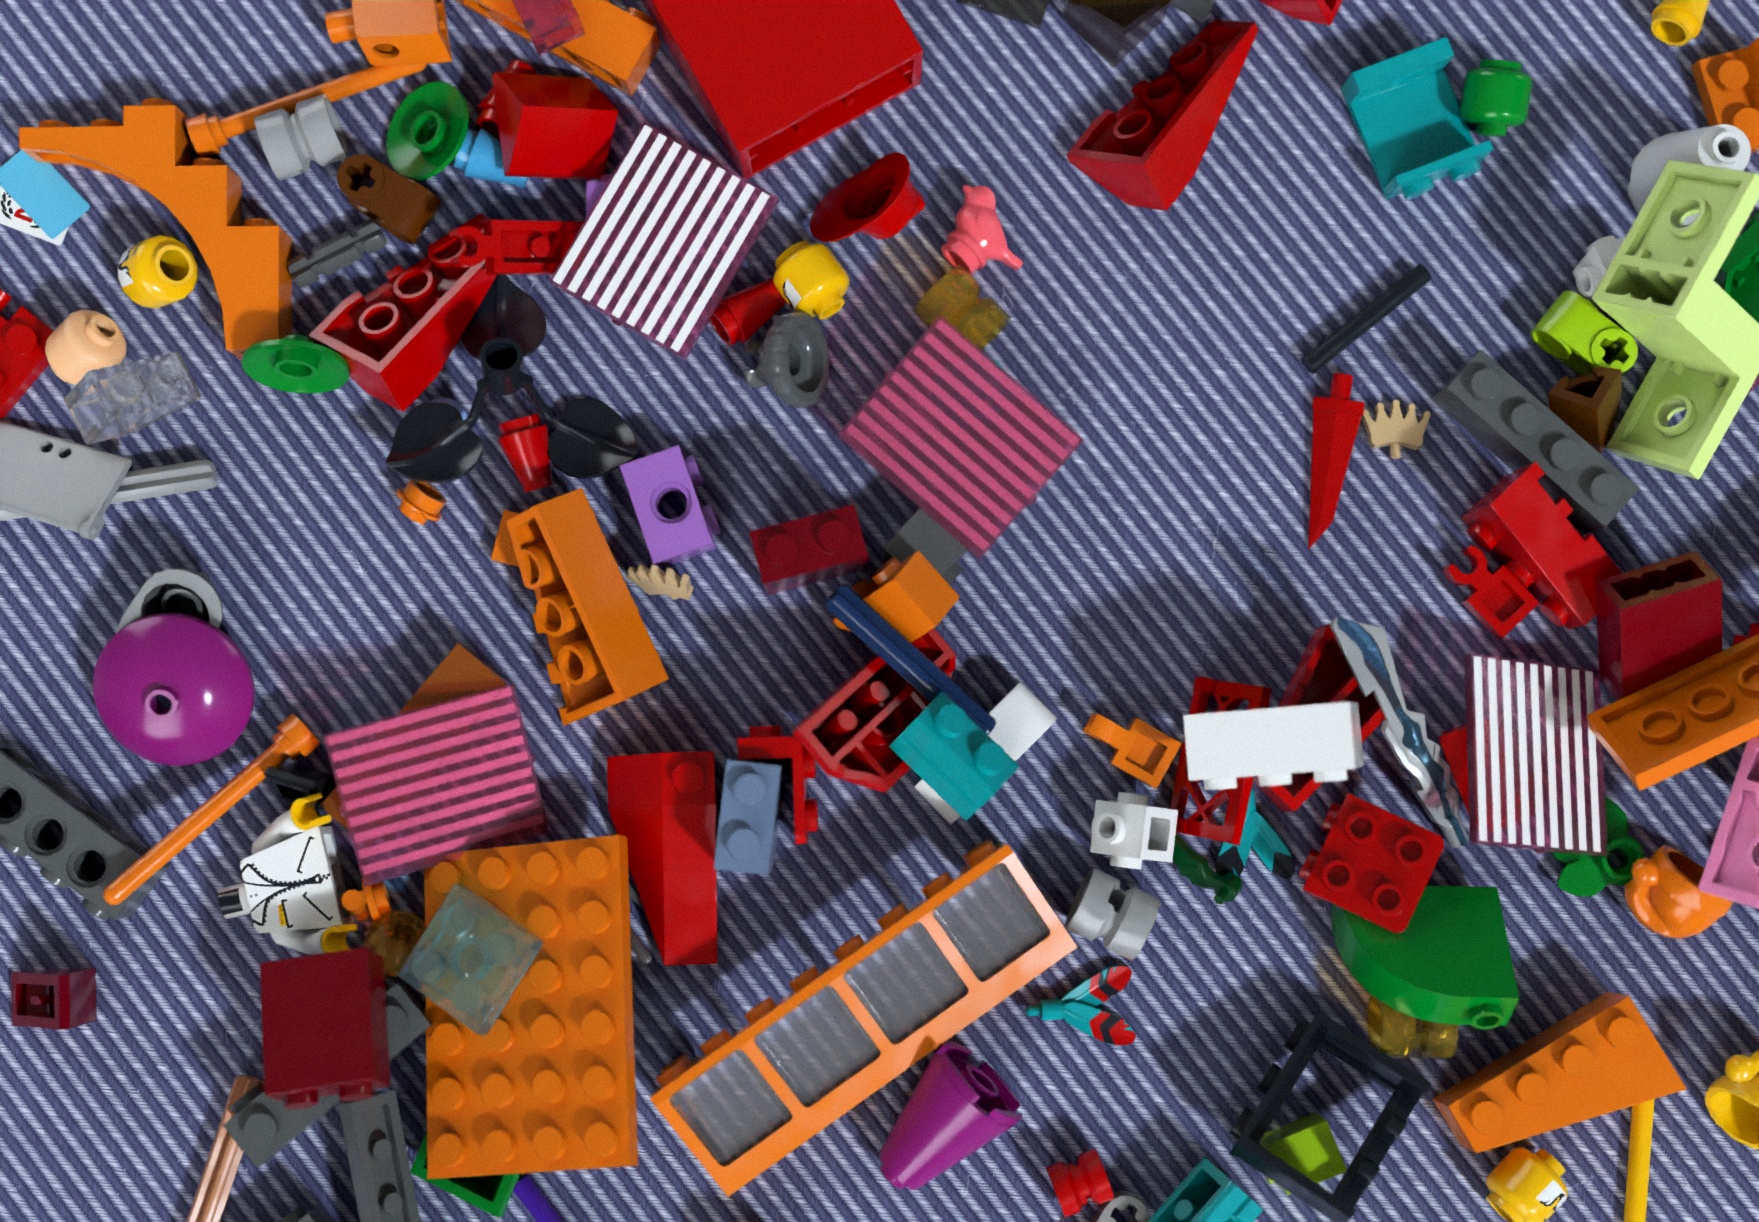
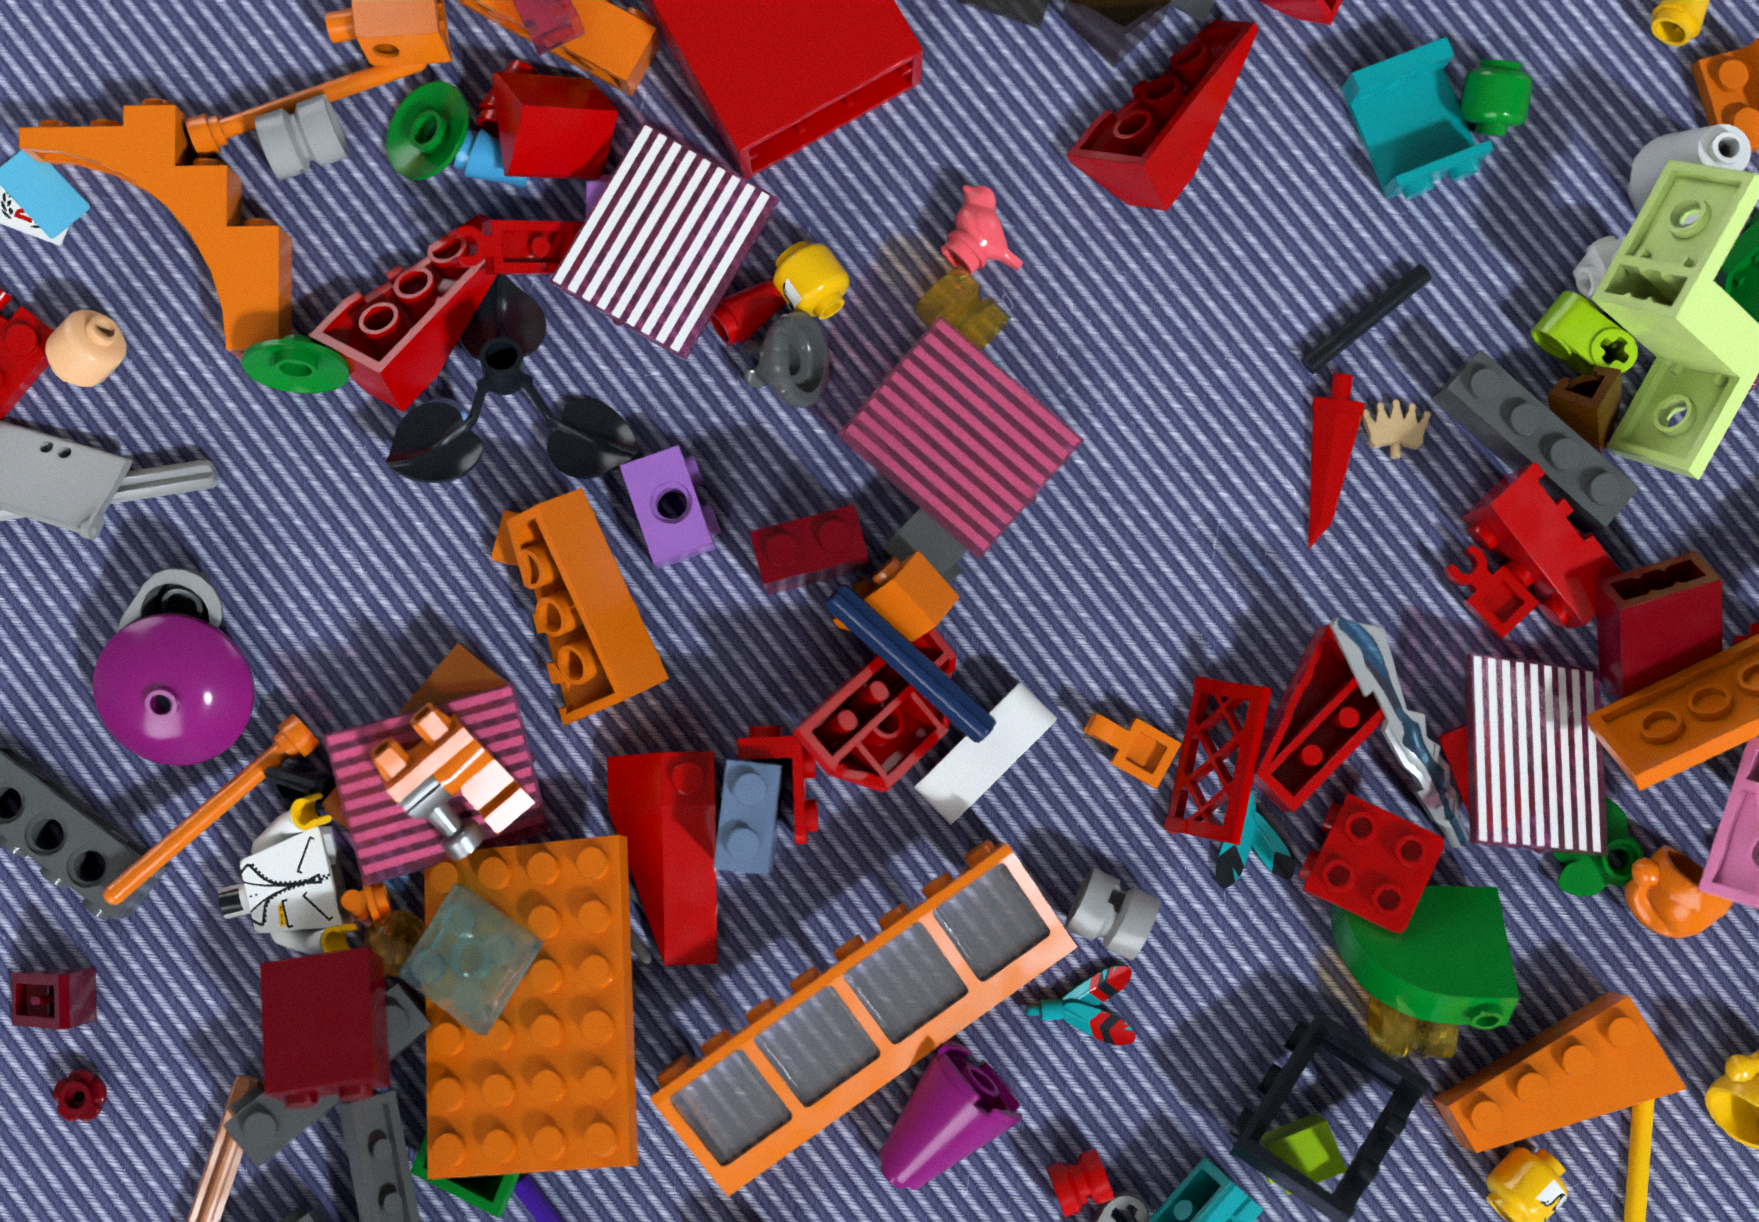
(92, 1089): none -> dark red plate
(130, 396): clear slope -> none
(157, 271): yellow head -> none
(337, 253): dark grey axle -> none
(393, 200): reddish brown piece -> none
(420, 502): orange plate -> none
(439, 768): none -> hips
(526, 449): red cone -> none
(658, 582): tan piece -> none
(872, 202): red piece -> none
(954, 756): teal brick -> none
(1133, 831): white brick -> none
(1199, 873): dark green piece -> none
(1273, 744): white wedge -> none

